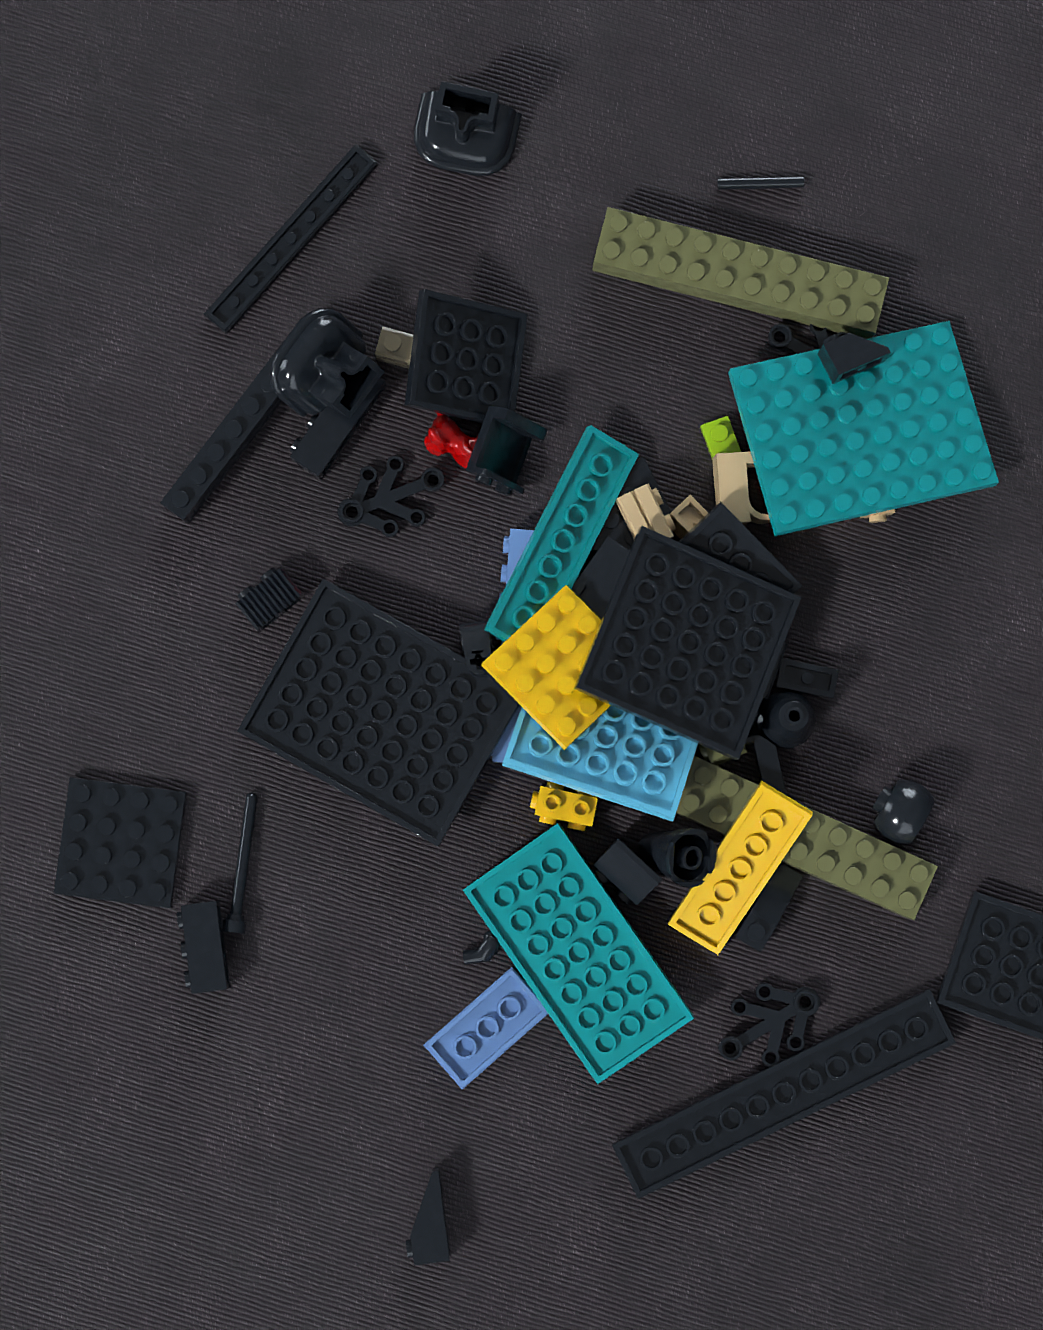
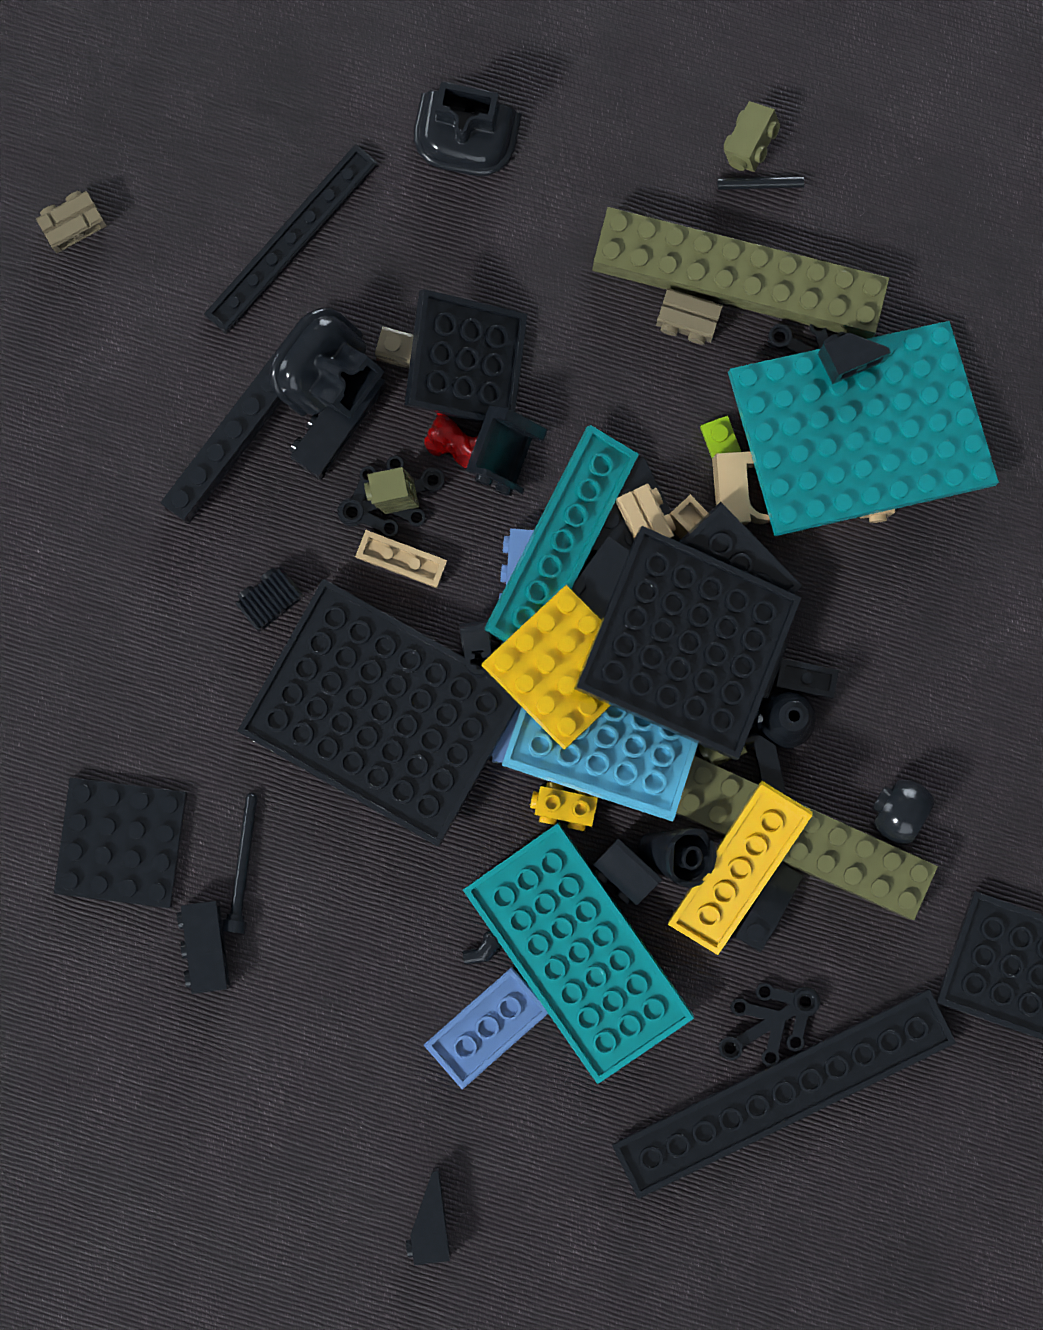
(70, 221): none -> dark tan brick
(392, 490): none -> olive brick
(401, 559): none -> tan plate
(688, 316): none -> dark tan brick
(751, 137): none -> olive brick

